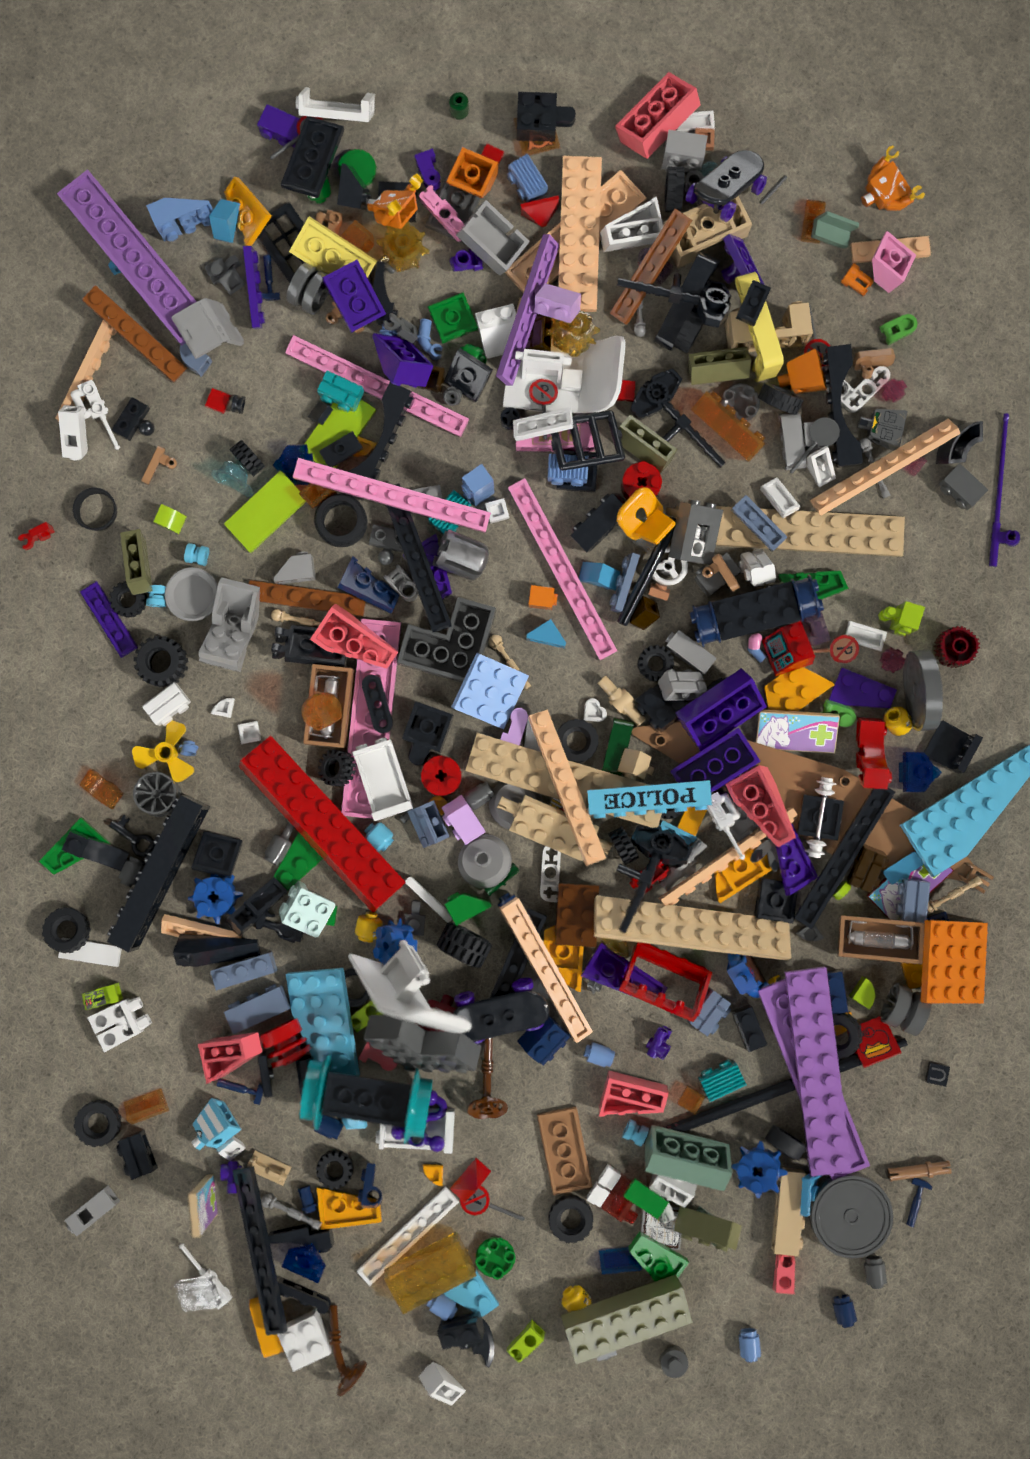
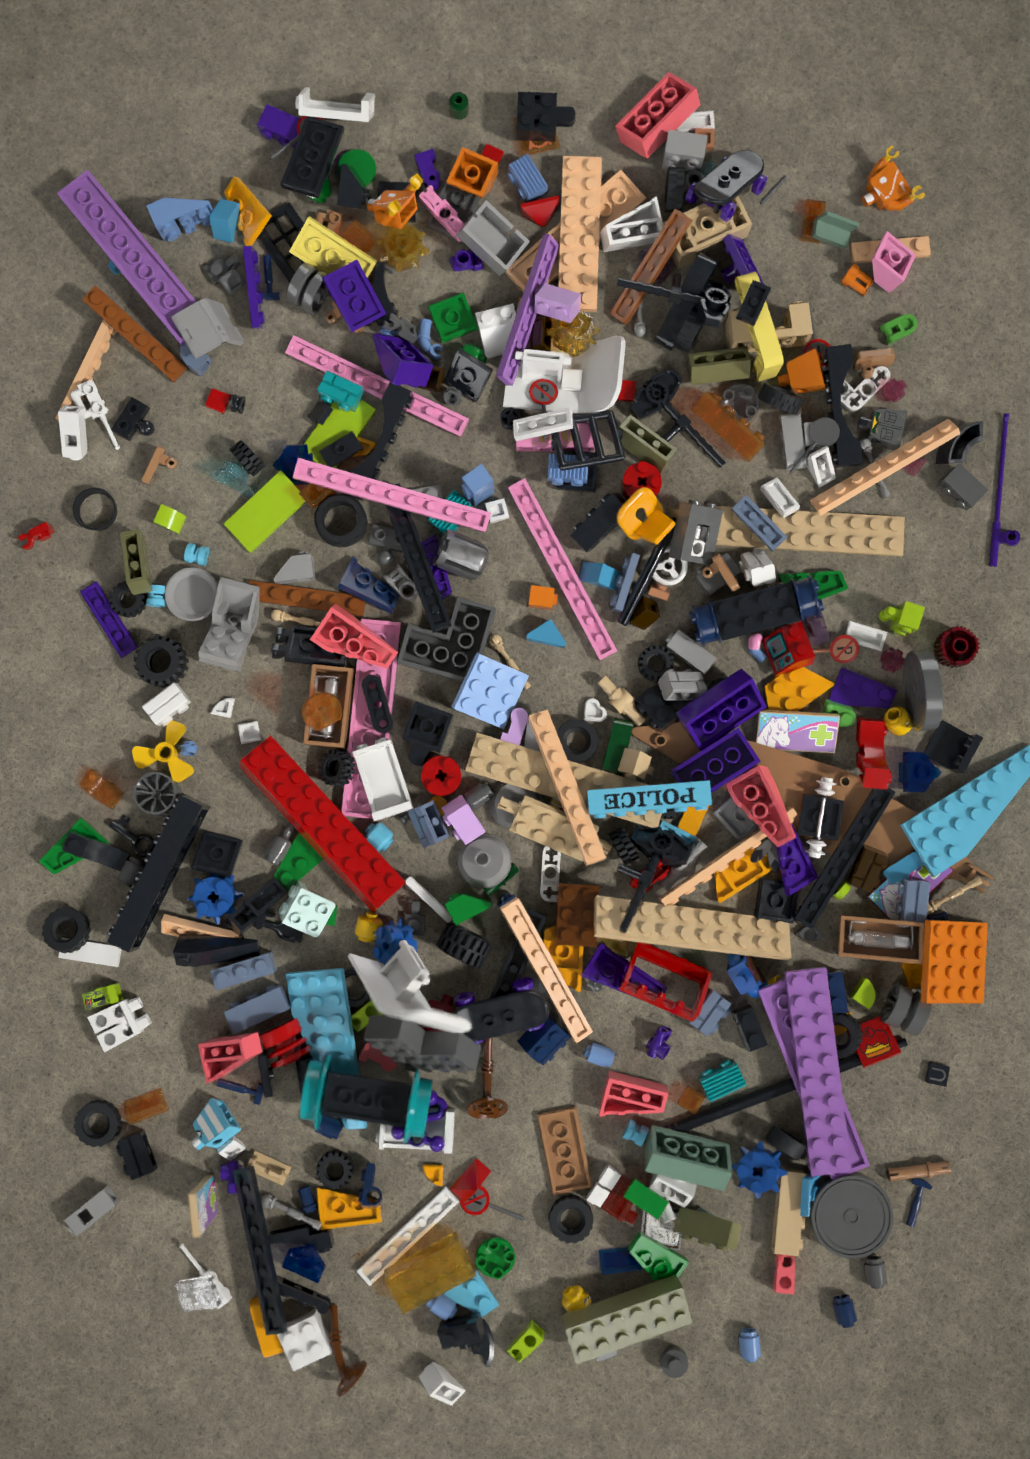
(723, 820): white piece -> none

